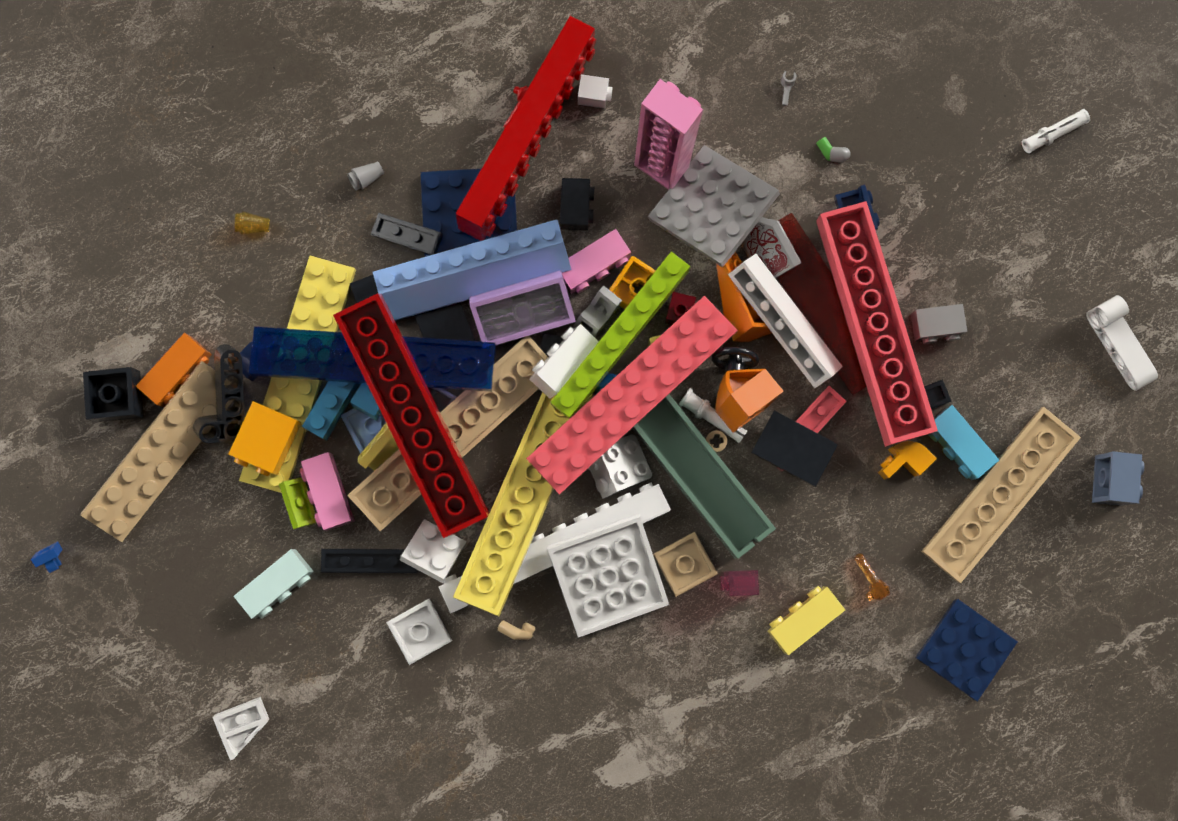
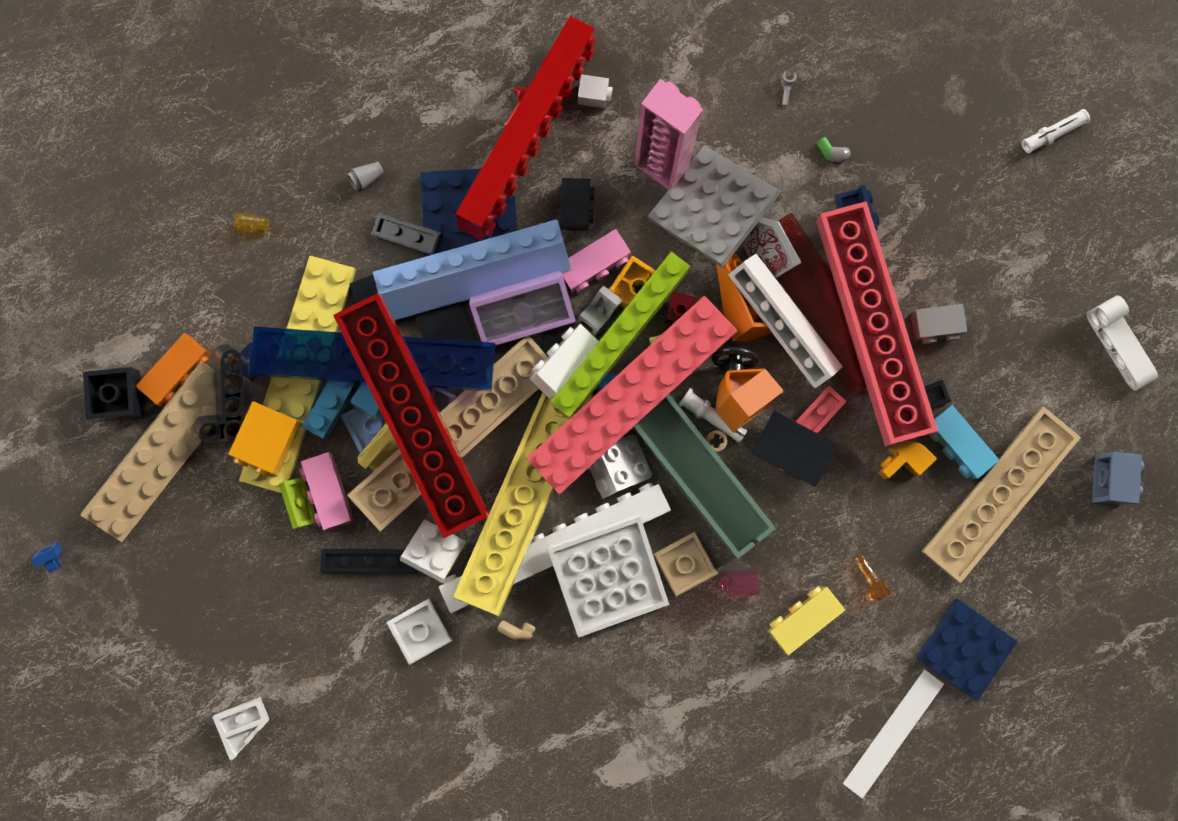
(274, 584): light aqua brick -> none
(893, 734): none -> white sticker

